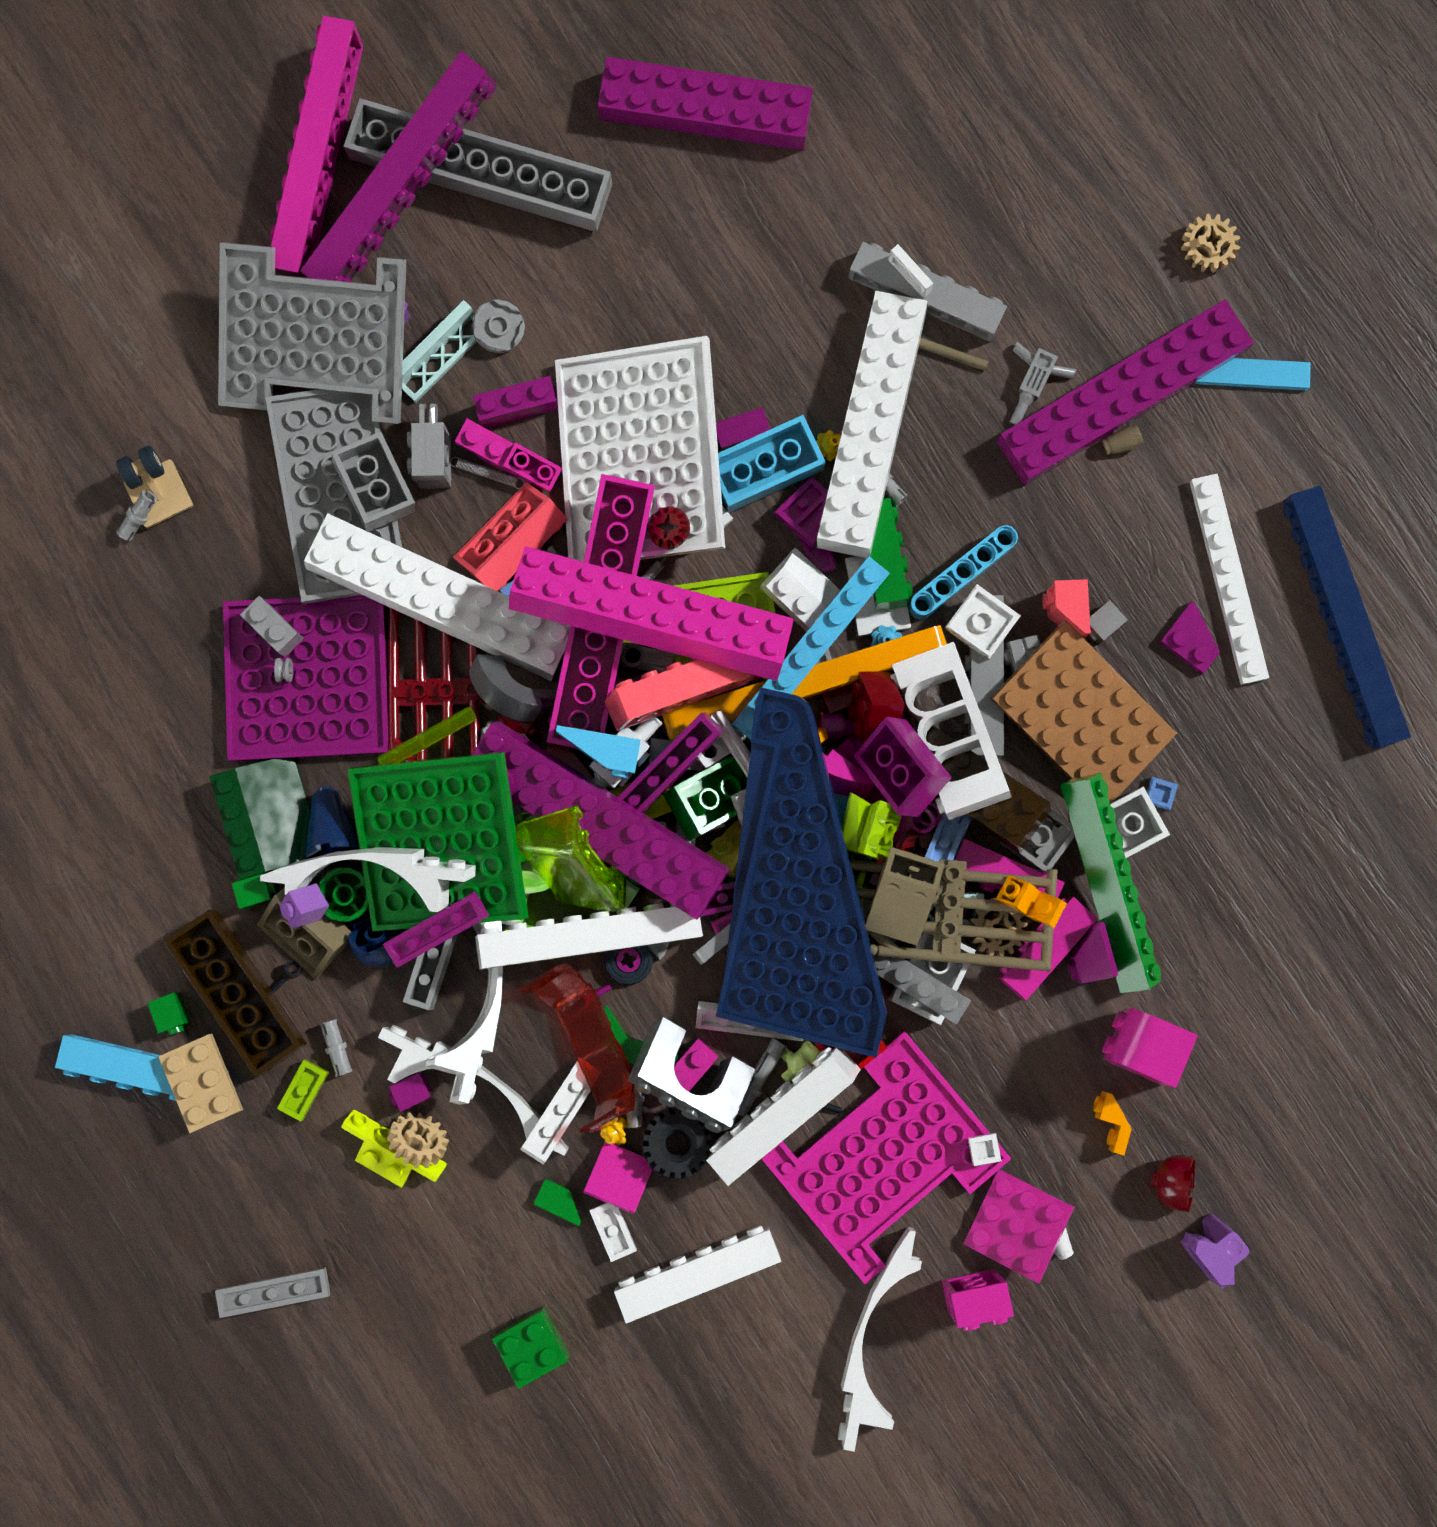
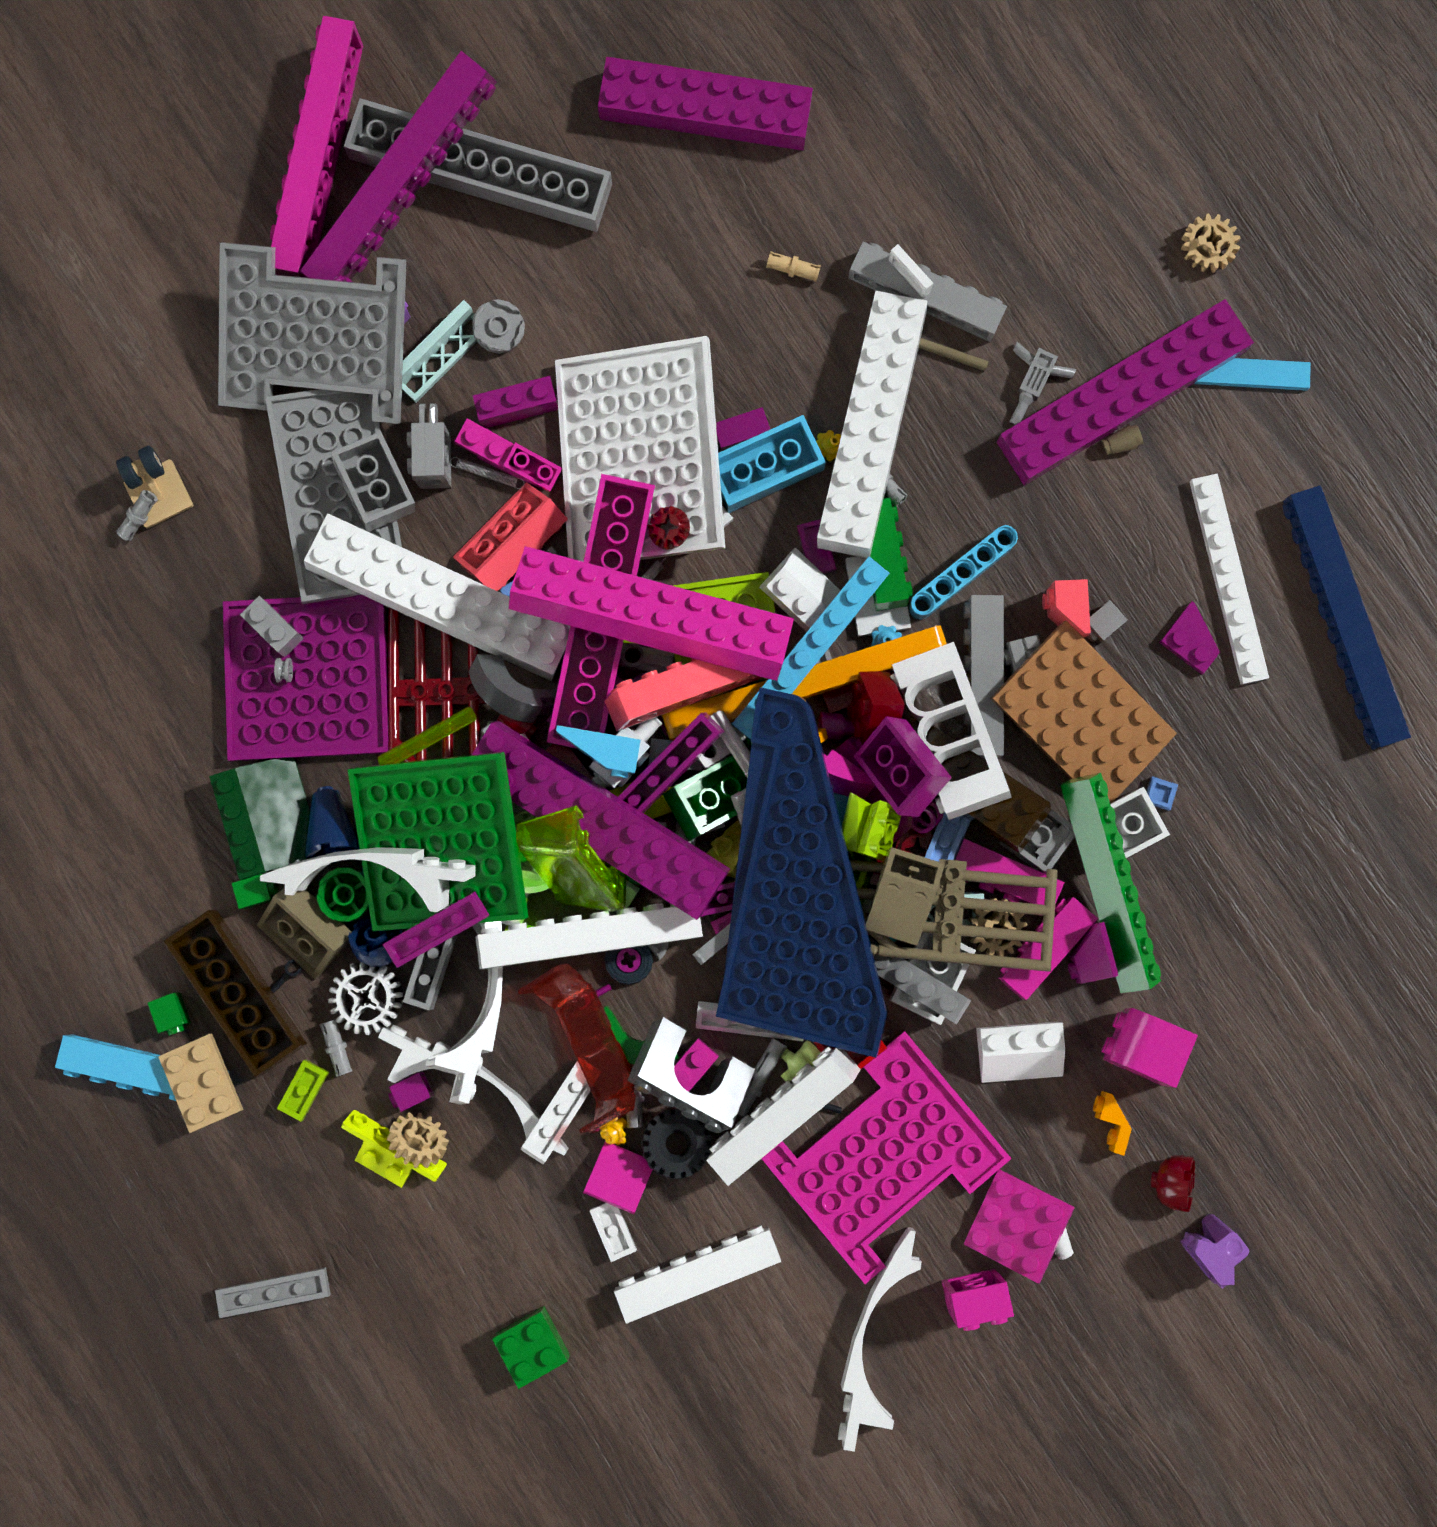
(303, 906): medium lavender brick -> none
(358, 1008): none -> white gear
(558, 1201): green tile -> none
(793, 266): none -> tan pin
(804, 511): magenta wing -> none
(982, 622): white tile -> none
(984, 1149): white plate -> none
(1021, 1051): none -> white slope
(1030, 901): light orange slope -> none

